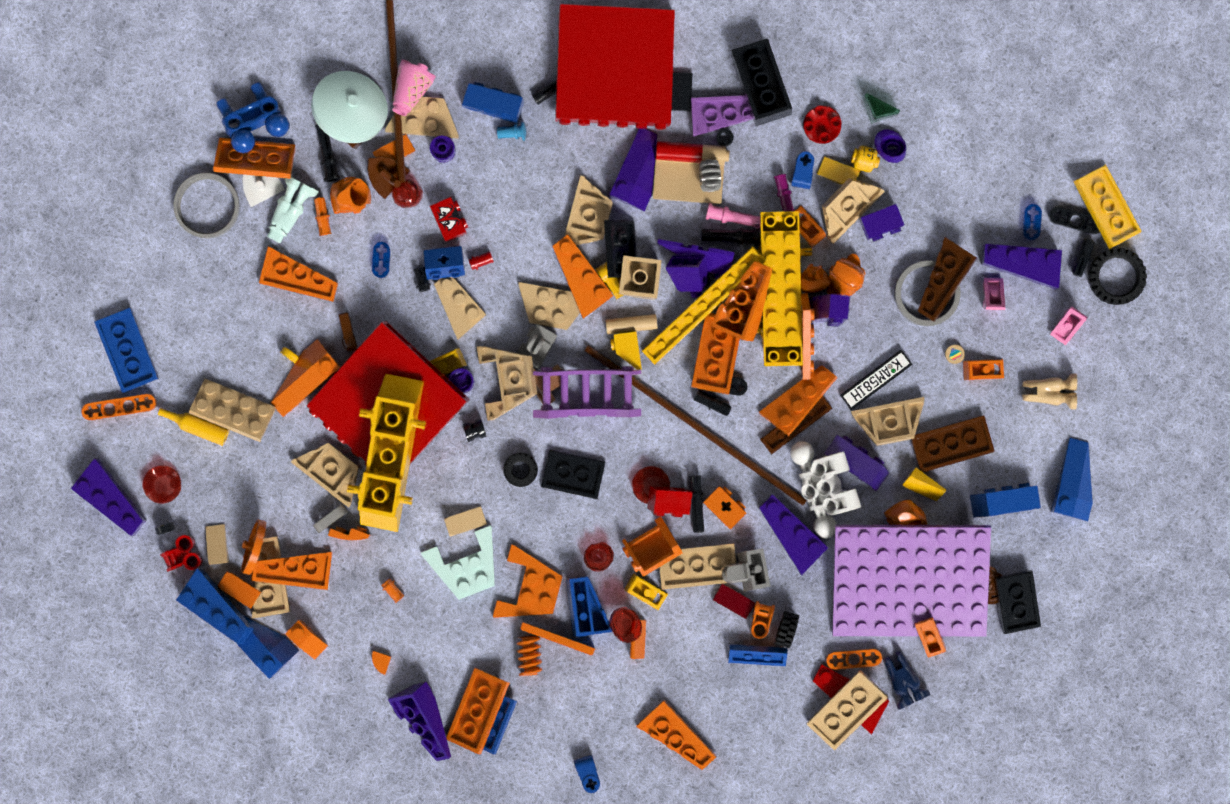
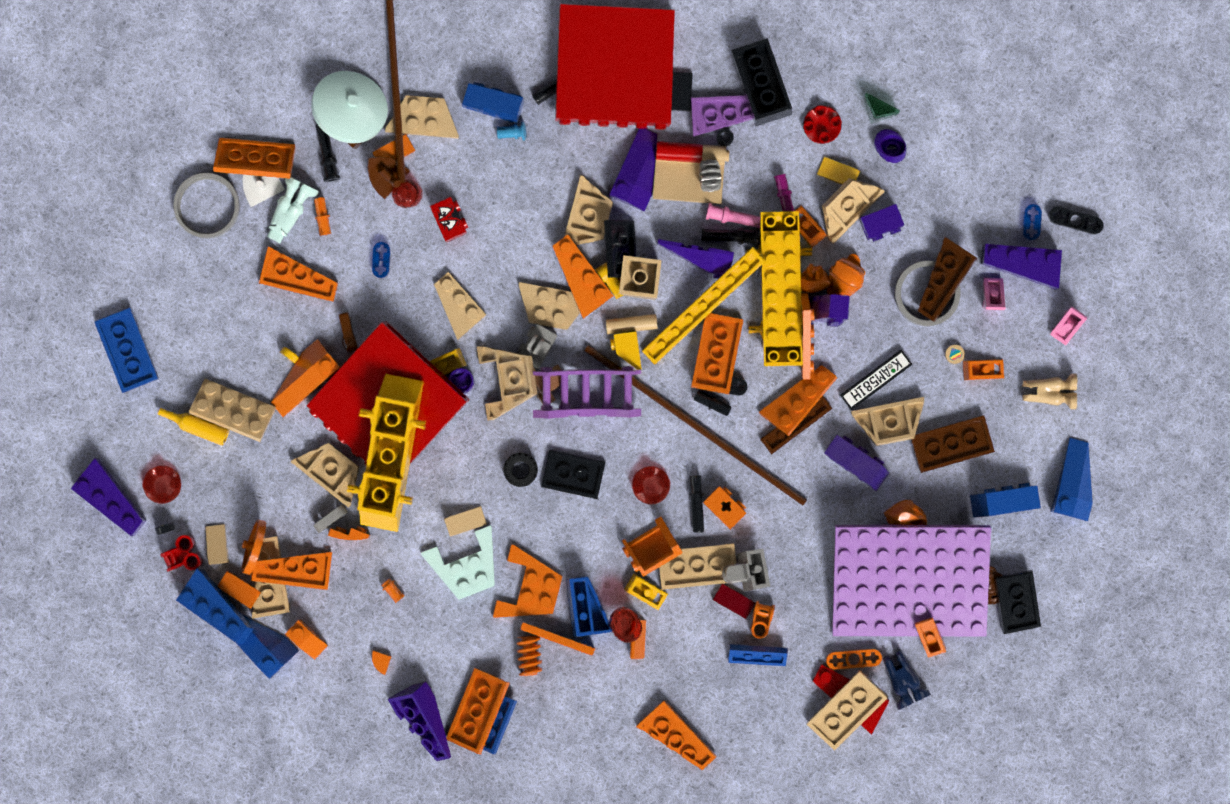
(119, 407): orange beam -> none
(251, 118): blue piece -> none
(349, 195): orange piece -> none
(410, 86): bright pink cone -> none
(422, 282): black pin -> none
(442, 149): dark purple wheel -> none
(444, 262): blue brick -> none
(474, 430): black wheel -> none
(480, 260): red pin -> none
(587, 770): blue piece -> none
(593, 562): clear red hair -> none
(669, 500): red brick -> none
(688, 274): dark purple torso -> none
(744, 307): orange wedge -> none
(787, 629): black tyre -> none
(797, 540): dark purple wedge -> none
(803, 174): blue piece -> none
(823, 496): white connector -> none
(865, 158): yellow head -> none
(923, 485): yellow slope -> none
(1082, 257): black axle -> none
(1107, 206): yellow tile -> none
(1138, 266): black tyre -> none

